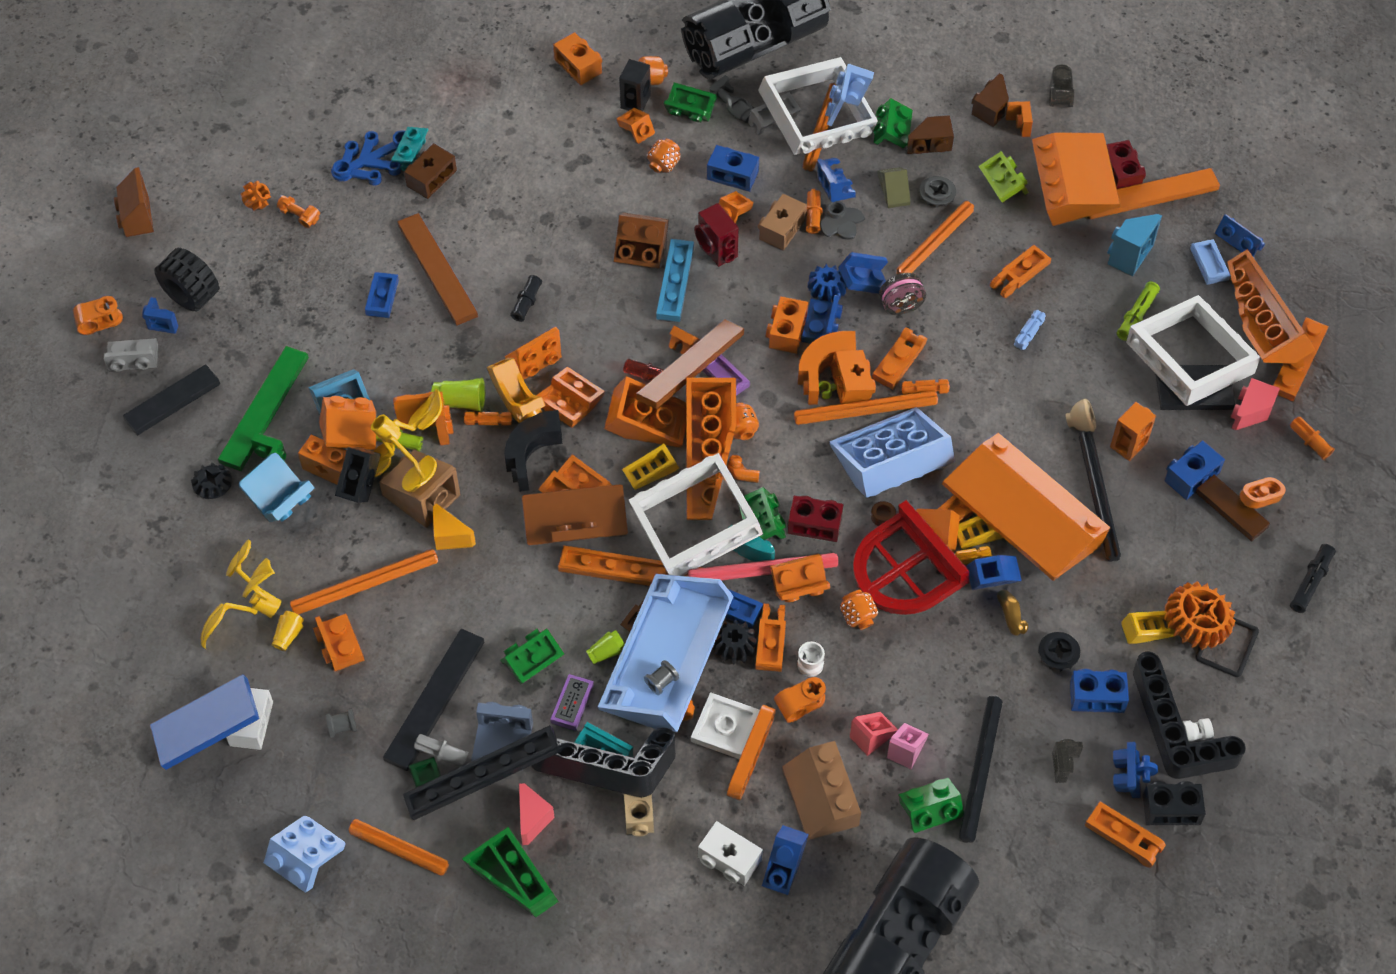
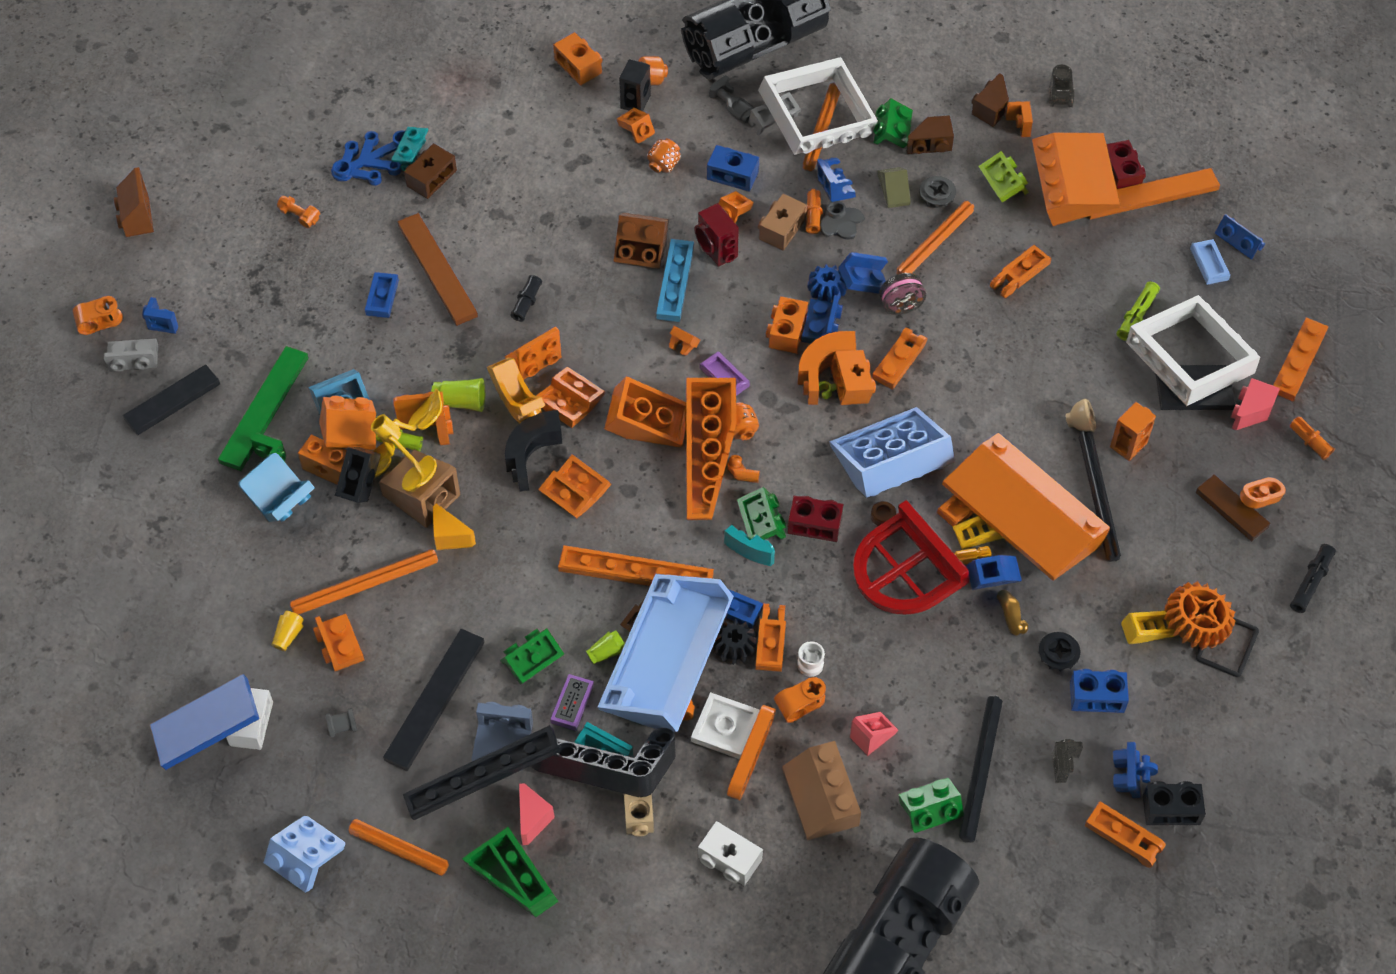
(186, 279): black tyre -> none
(204, 488): black gear -> none
(255, 195): orange gear -> none
(260, 600): yellow plant -> none
(424, 771): dark green tile -> none
(441, 750): light grey axle -> none
(488, 418): orange axle -> none
(574, 514): dark orange bracket -> none
(641, 370): clear red axle -> none
(651, 457): yellow slope -> none
(661, 677): dark grey bush -> none
(690, 102): green bracket -> none
(690, 364): tile -> none
(711, 547): white window -> none
(752, 568): coral axle -> none
(785, 859): blue slope -> none
(799, 578): orange bracket -> none
(849, 89): light blue bracket -> none
(859, 609): orange head -> none
(865, 407): orange axle -> none
(906, 745): bright pink slope -> none
(941, 386): orange axle -> none
(944, 523): orange slope -> none
(1029, 329): light blue axle -> none
(1133, 242): dark azure slope -> none
(1172, 726): black beam -> none
(1187, 480): blue brick -> none
(1199, 730): white wheel -> none
(1265, 315): orange wedge -> none

